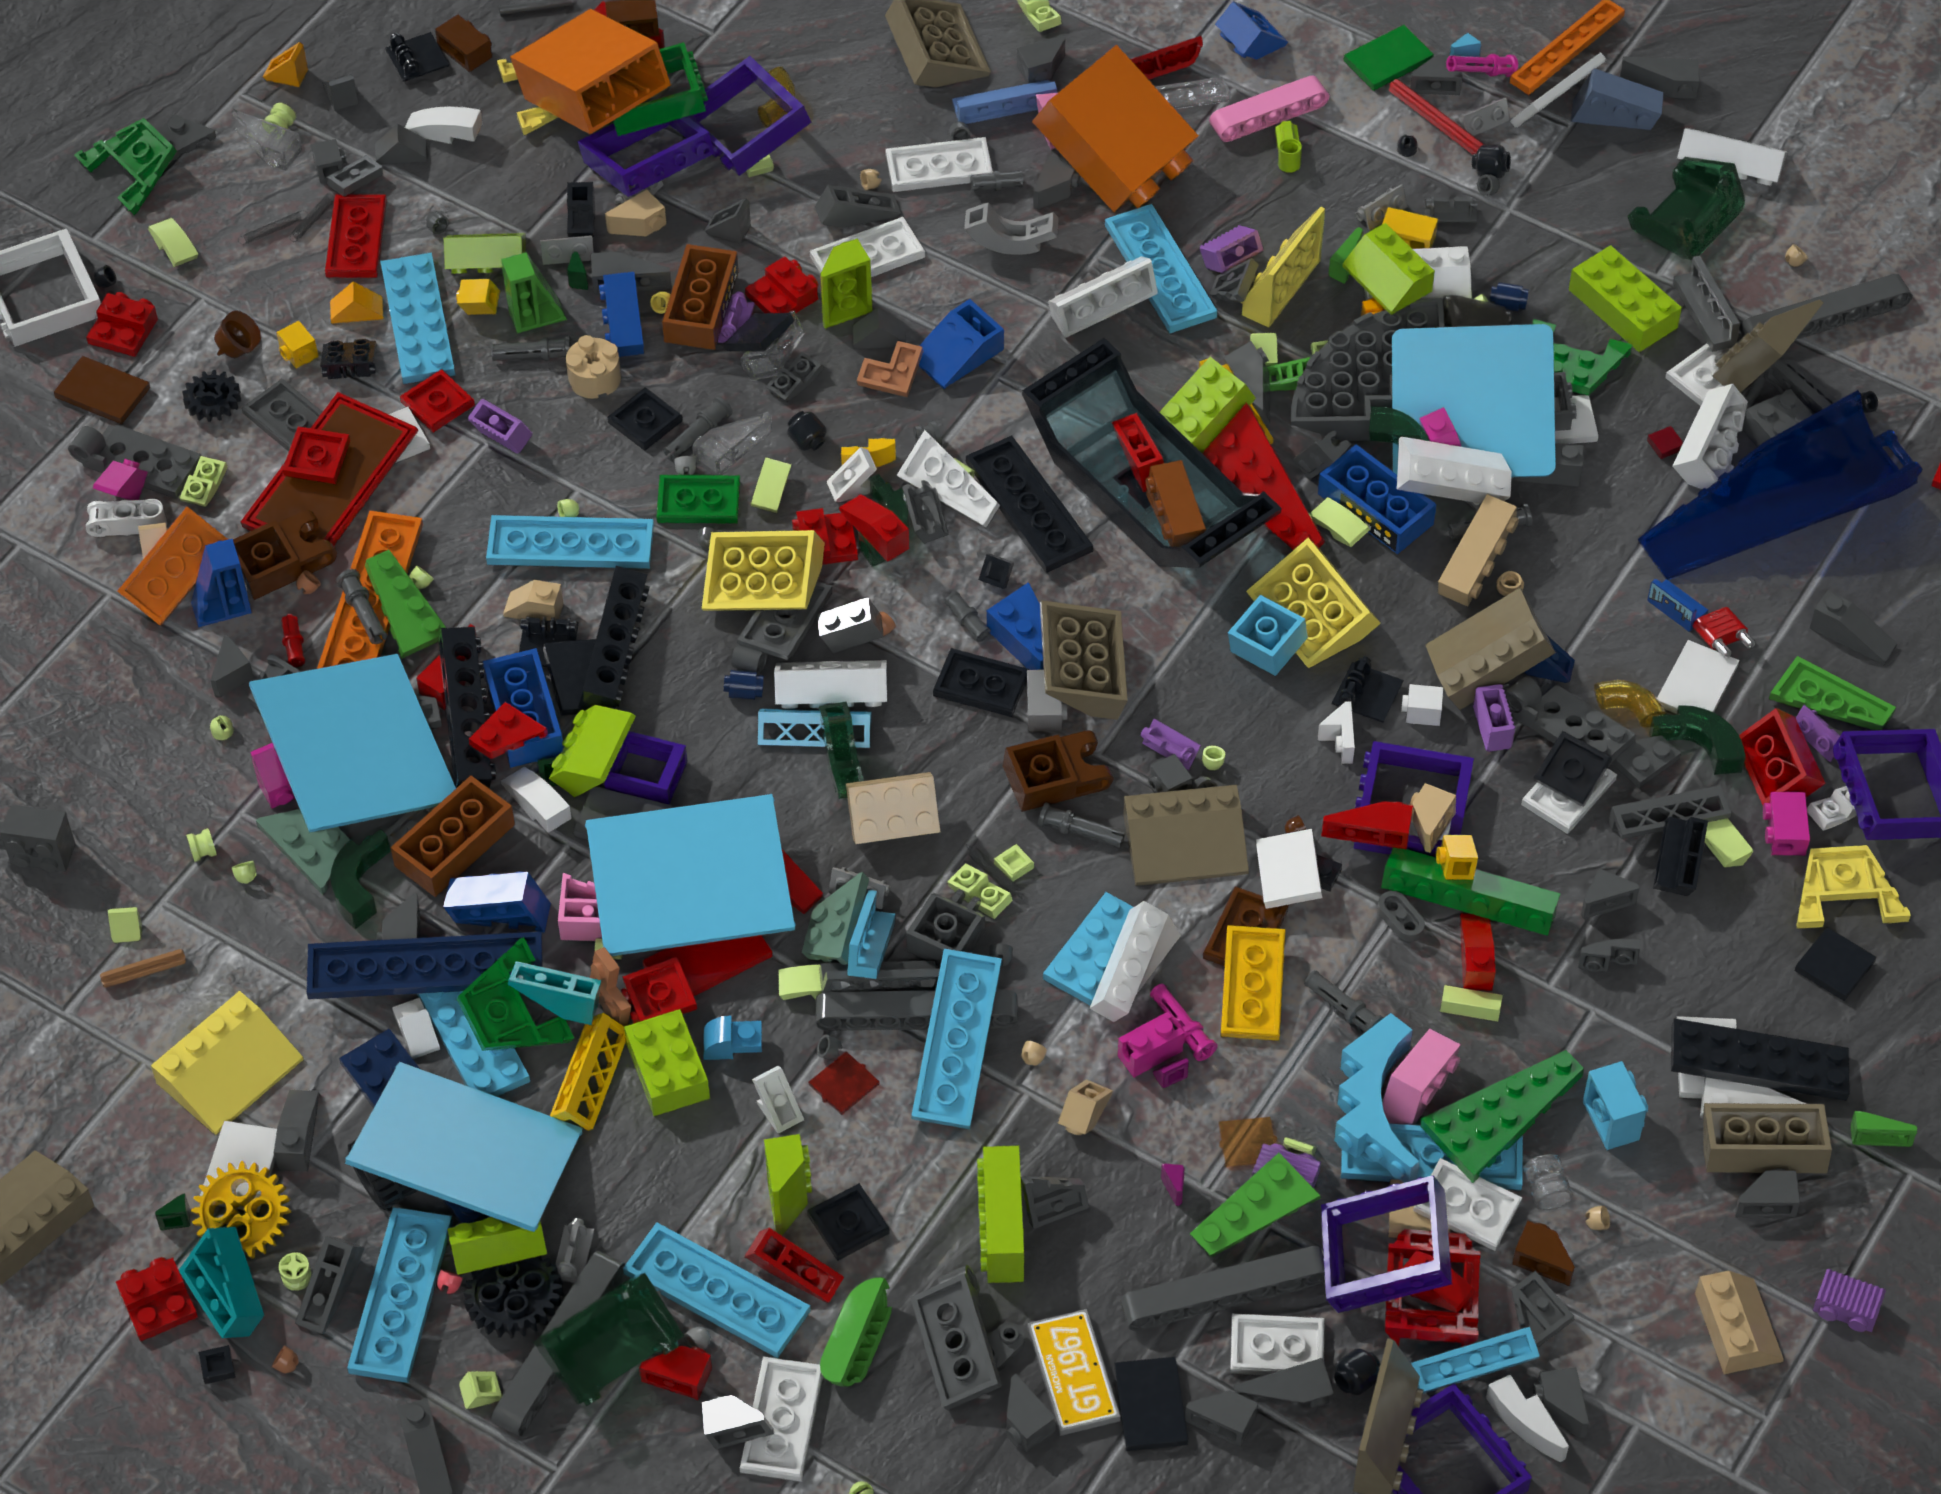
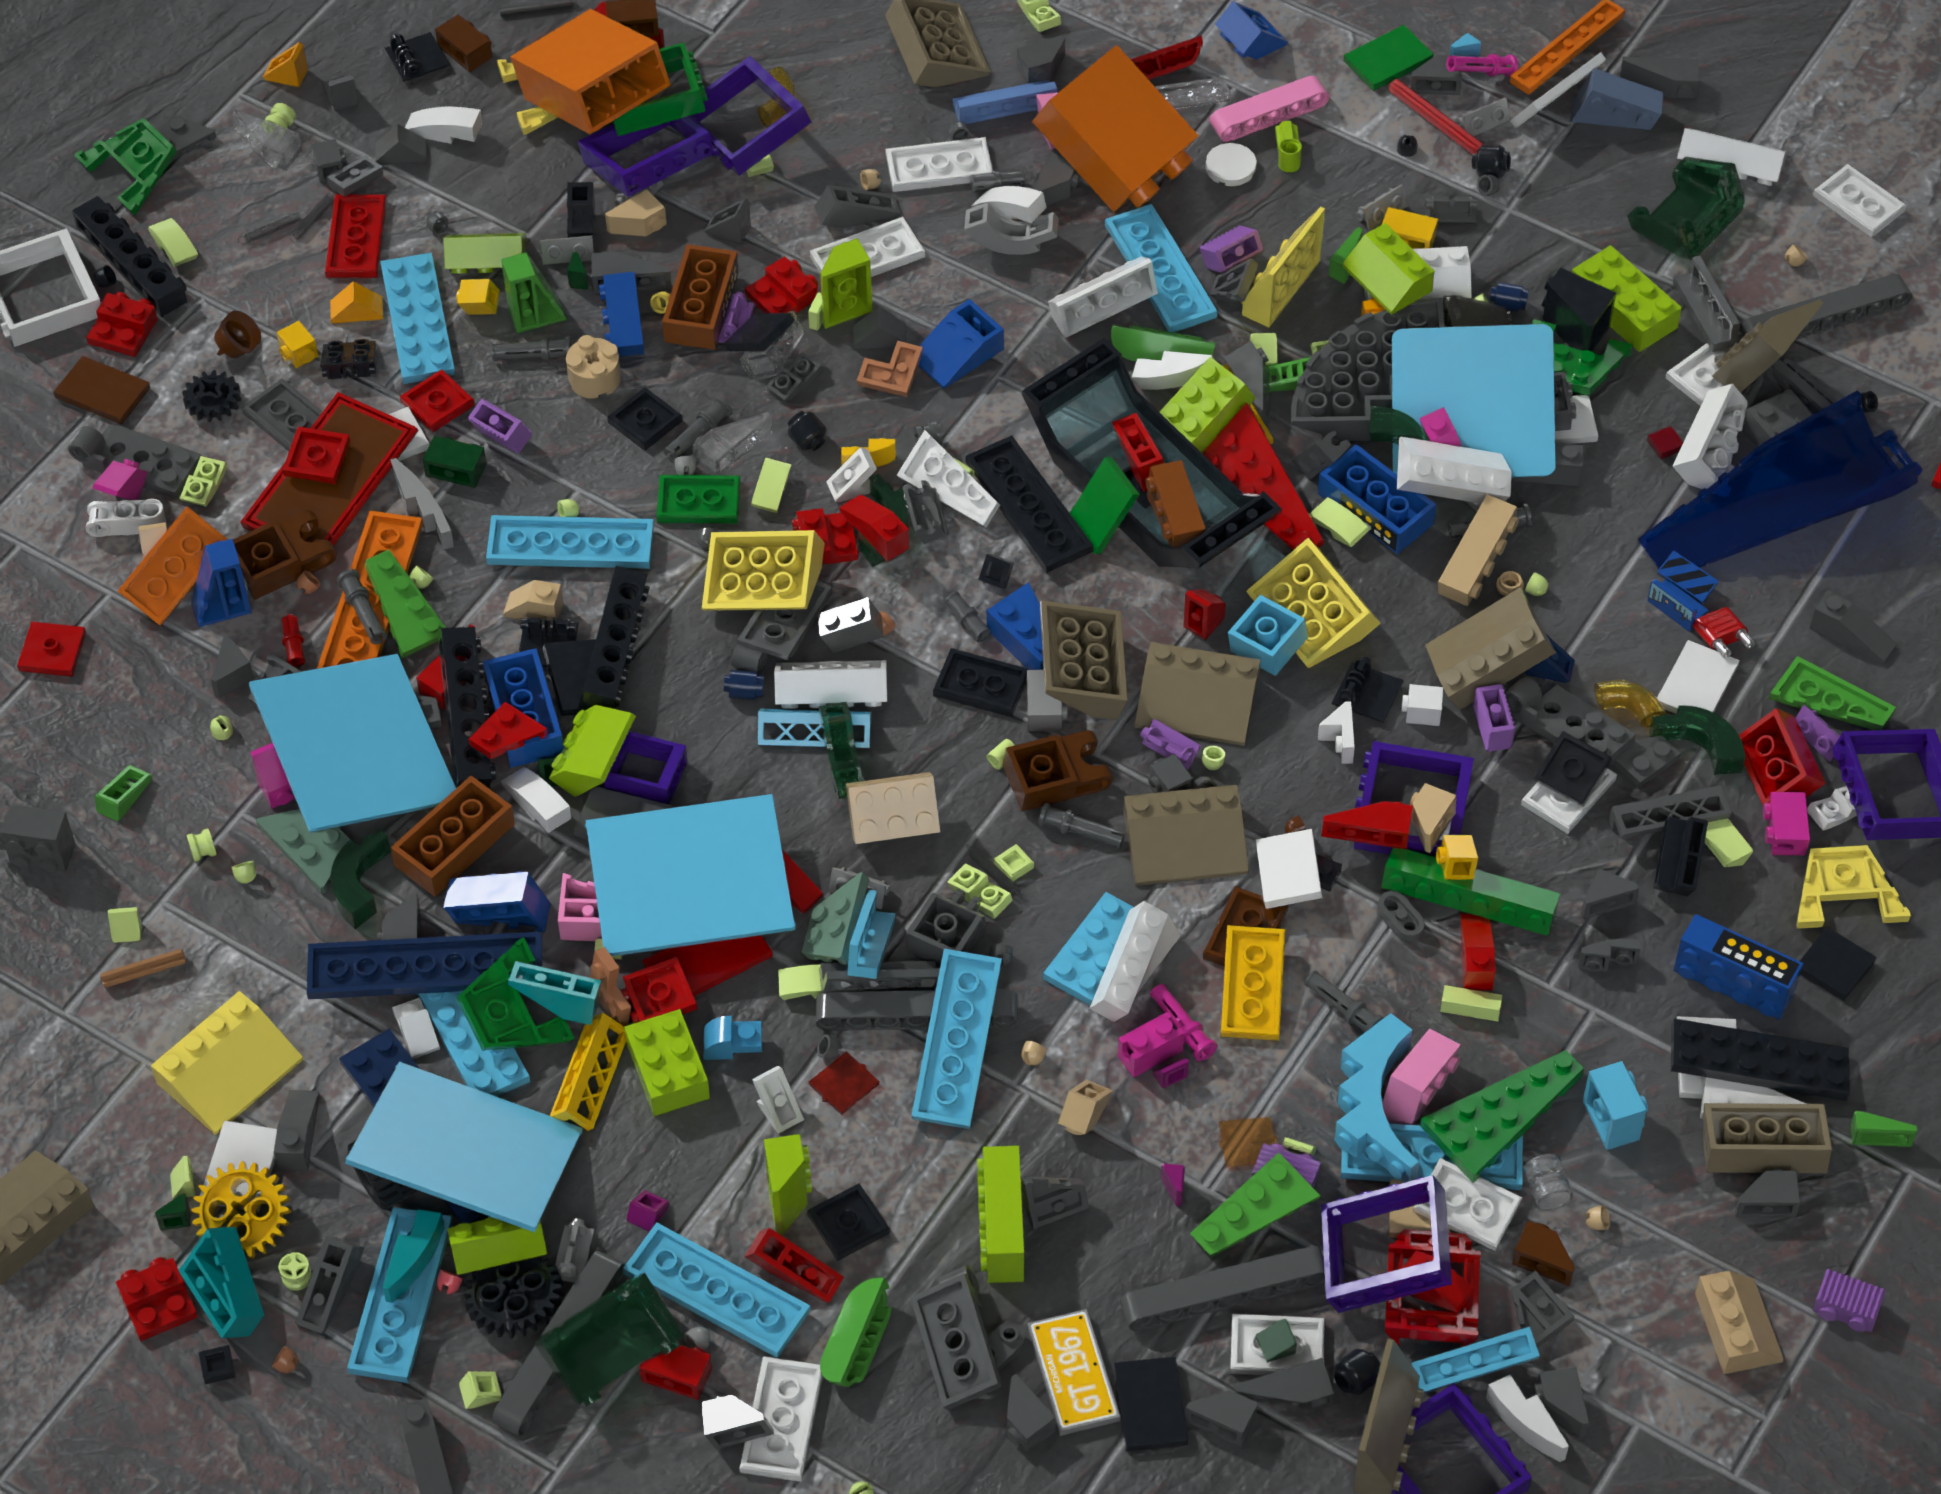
(51, 649): none -> red plate
(116, 807): none -> bright green slope
(130, 255): none -> black brick
(183, 1178): none -> yellowish green slope
(412, 1253): none -> teal slope
(420, 500): none -> light grey slope
(454, 461): none -> dark green brick
(646, 1210): none -> magenta slope
(815, 313): none -> yellowish green tile
(996, 756): none -> yellowish green hinge
(1014, 202): none -> white slope
(1104, 504): none -> green tile
(1151, 343): none -> bright green brick
(1169, 372): none -> white slope
(1198, 692): none -> dark tan slope
(1203, 612): none -> red slope
(1230, 164): none -> white tile
(1277, 1341): none -> dark green slope
(1537, 585): none -> yellowish green hinge
(1578, 309): none -> black slope
(1688, 577): none -> blue tile
(1737, 967): none -> blue brick
(1859, 200): none -> white tile

